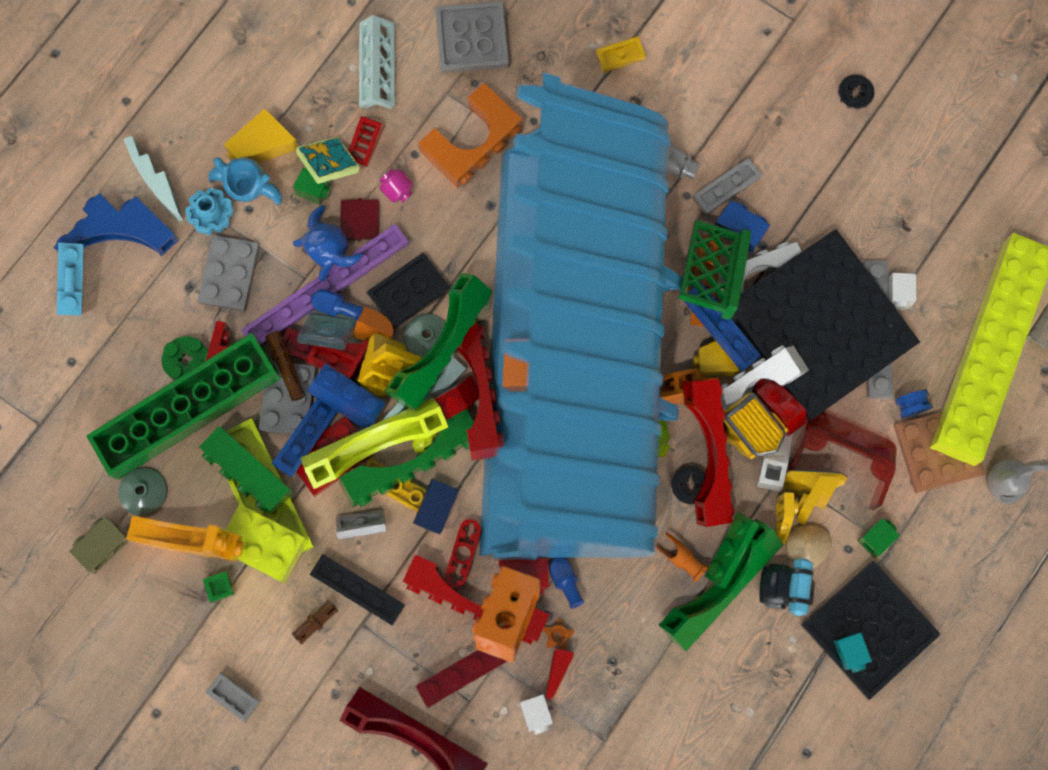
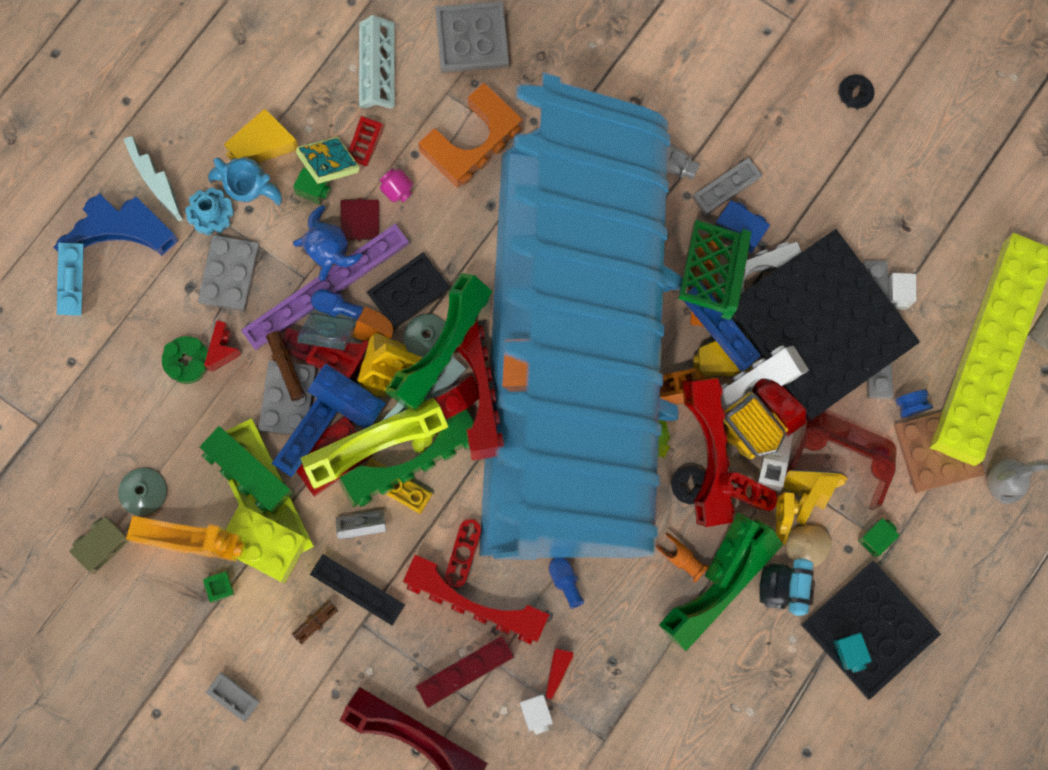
(183, 407): green brick -> none
(435, 506): dark blue slope -> none
(509, 604): orange piece -> none
(535, 568): red slope -> none
(564, 635): orange plate -> none
(620, 54): yellow plate -> none
(740, 491): none -> red beam

